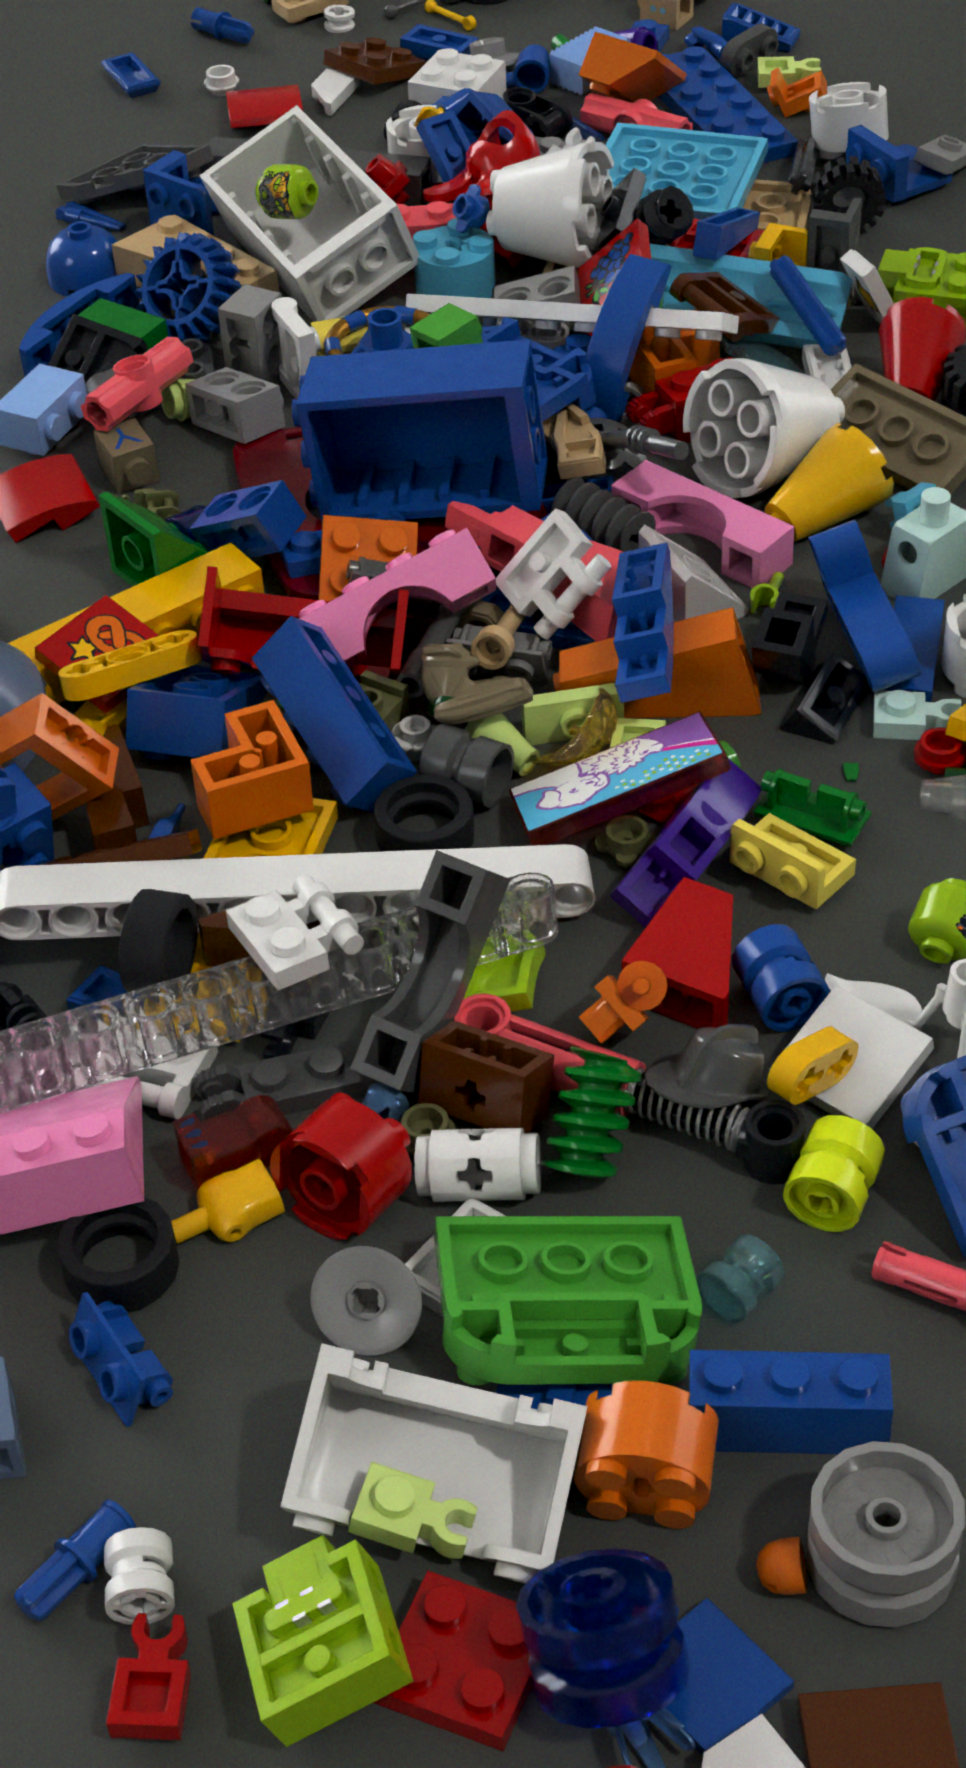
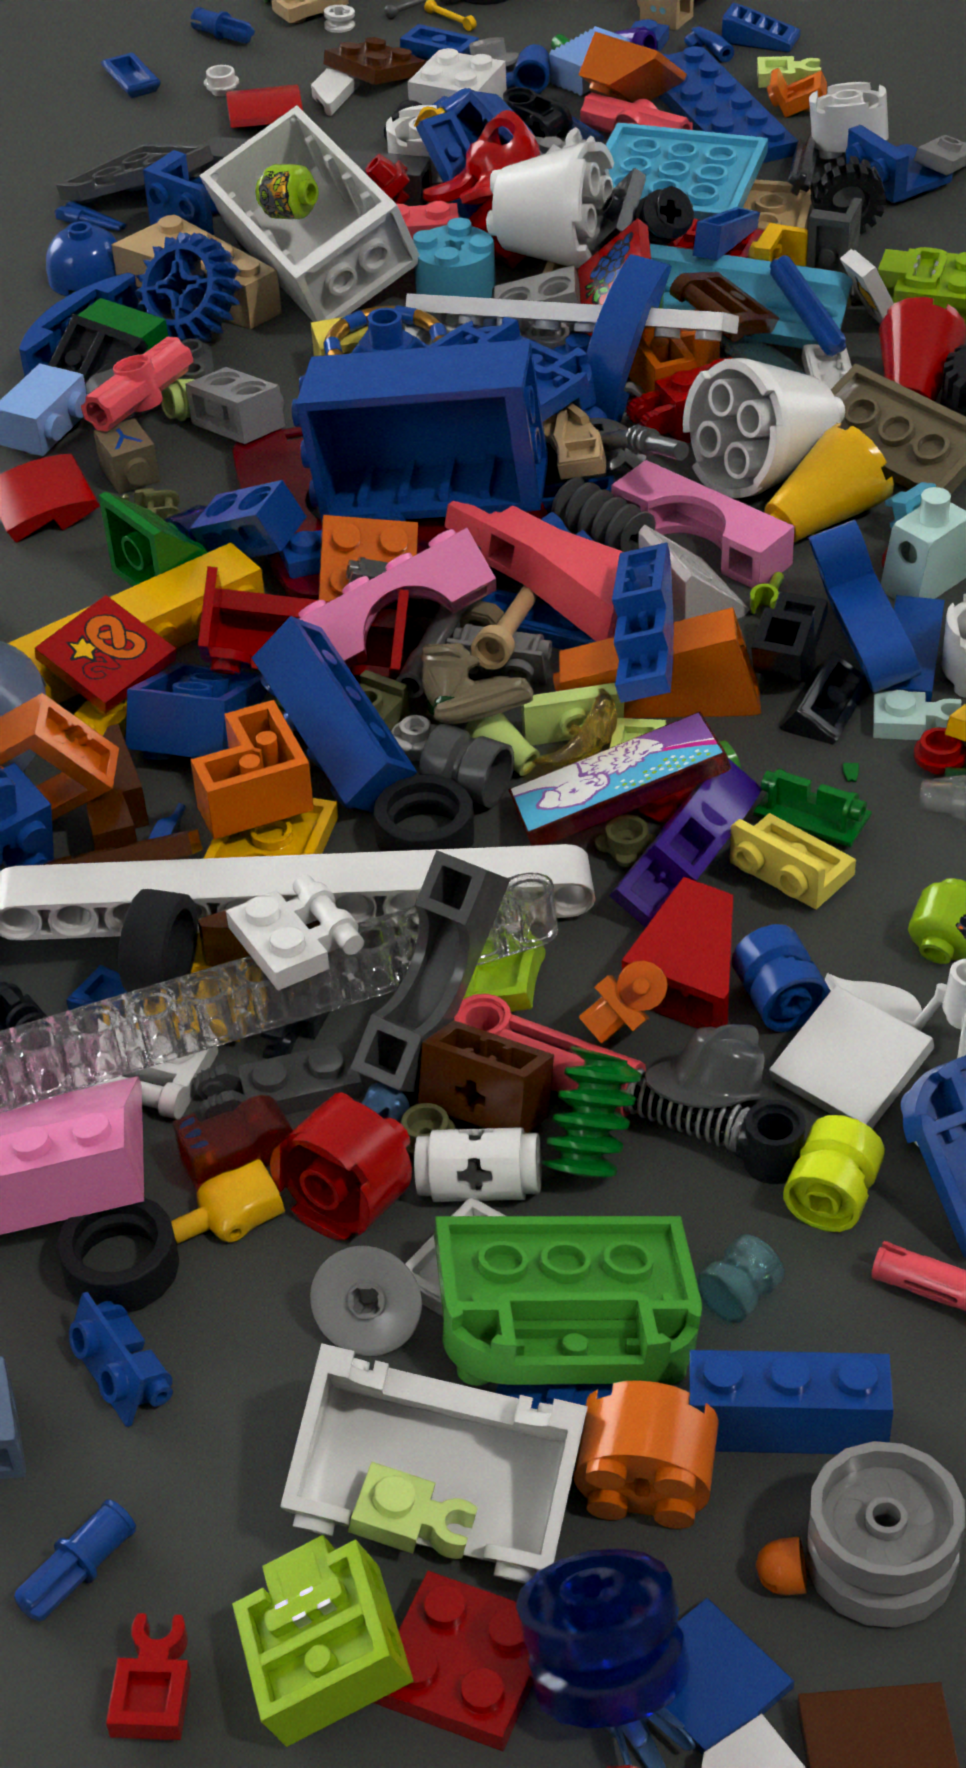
(129, 665): yellow beam -> none
(138, 1572): white wheel -> none
(251, 333): light grey brick -> none
(297, 343): white plate -> none
(446, 328): bright green brick -> none
(470, 209): blue plate -> none
(542, 565): white plate -> none
(742, 51): dark grey plate -> none
(812, 1065): yellow beam -> none

